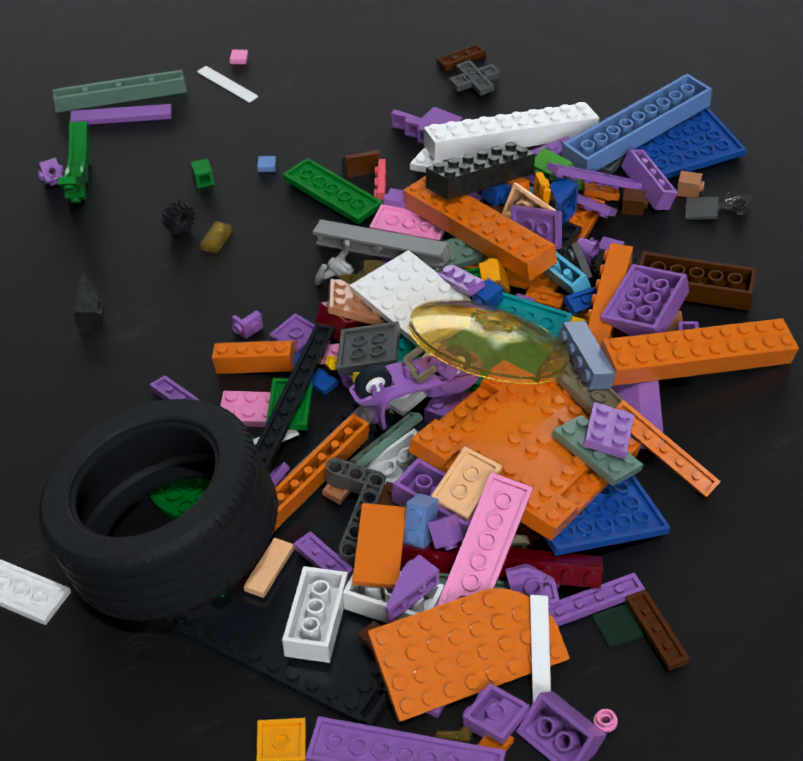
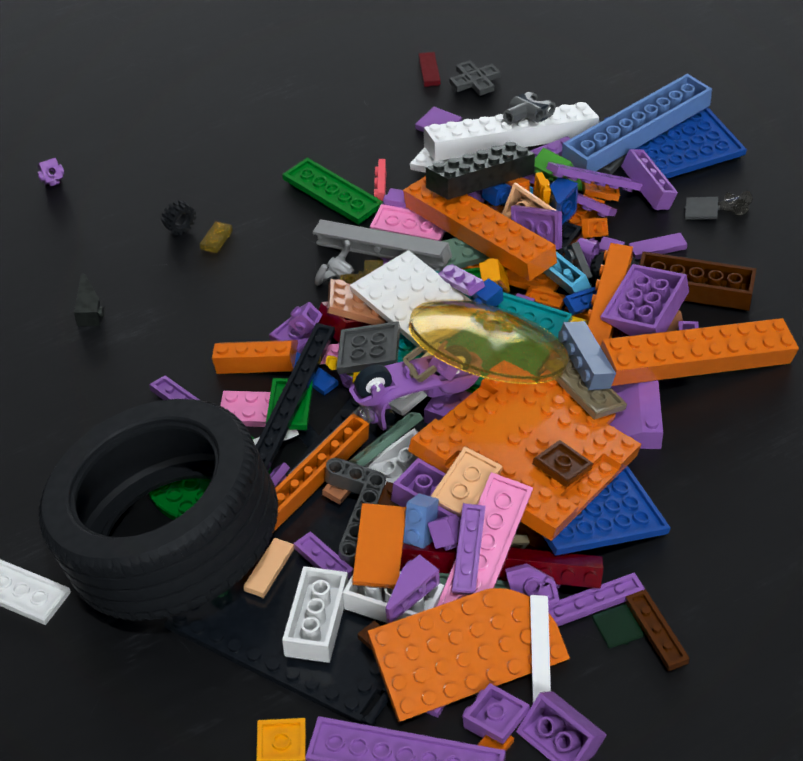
(79, 159): green arch -> none
(119, 91): sand green tile -> none
(123, 114): medium lavender tile -> none
(202, 173): green brick -> none
(227, 84): white sticker -> none
(239, 57): bright pink tile -> none
(248, 325): medium lavender bracket -> none
(266, 163): medium blue tile -> none
(304, 318): none -> medium lavender brick
(360, 163): reddish brown slope -> none
(411, 124): medium lavender slope -> none
(429, 69): none -> dark red tile
(463, 735): clear yellow arm -> none
(468, 549): none -> medium lavender tile
(469, 53): reddish brown tile -> none
(525, 107): none -> dark grey connector
(562, 463): none -> reddish brown tile
(594, 227): none -> orange plate
(605, 715): bright pink plate -> none
(607, 466): sand green plate -> none
(609, 430): medium lavender plate -> none
(634, 202): reddish brown brick -> none
(659, 245): none -> medium lavender tile
(670, 453): orange plate -> none
(690, 184): nougat brick -> none

